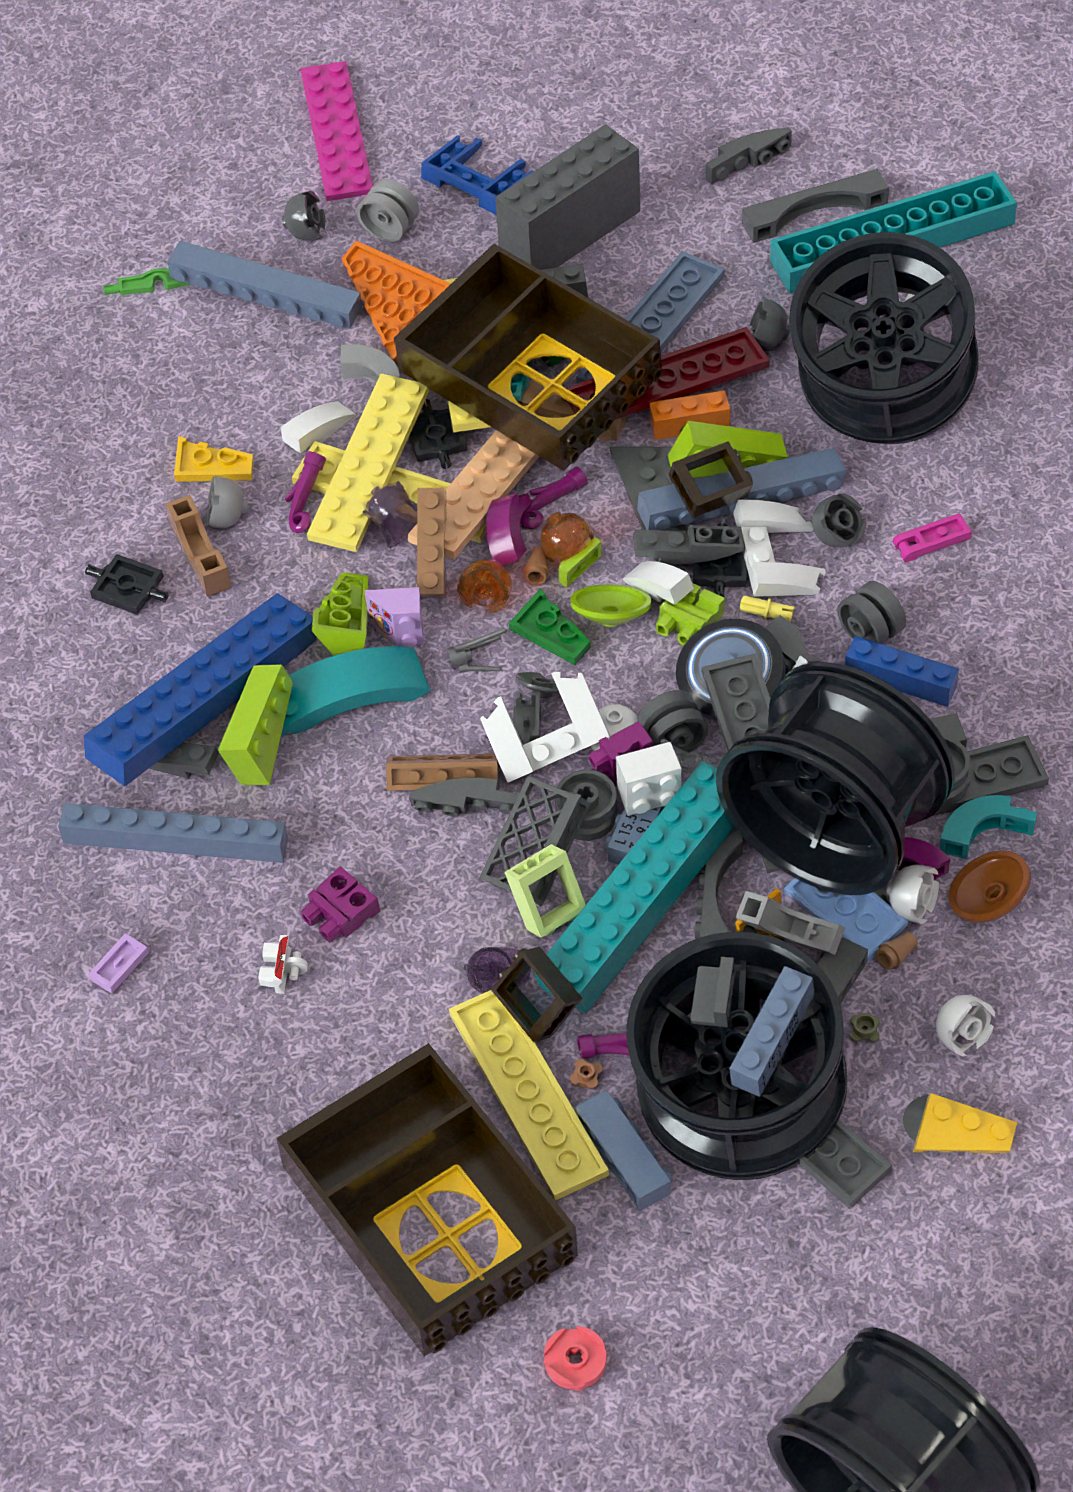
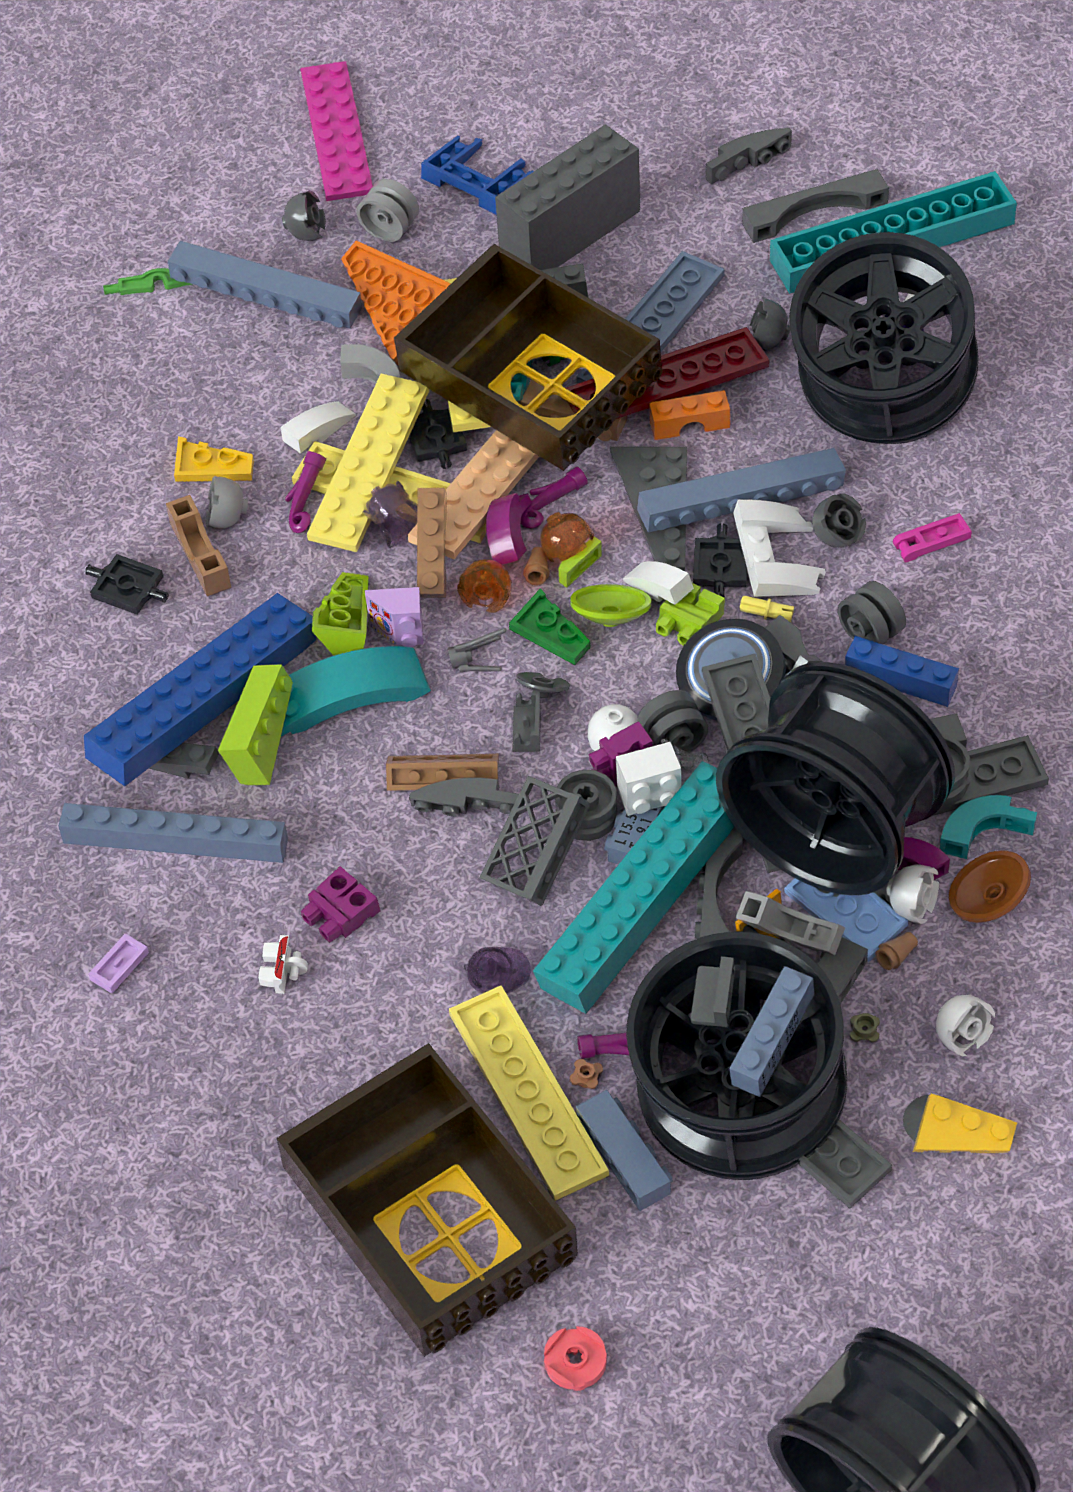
(506, 990): dark brown window -> none
(522, 759): white wedge -> none
(533, 869): yellowish green window -> none
(689, 491): dark brown window -> none
(696, 545): dark grey slope -> none
(752, 445): lime wedge -> none

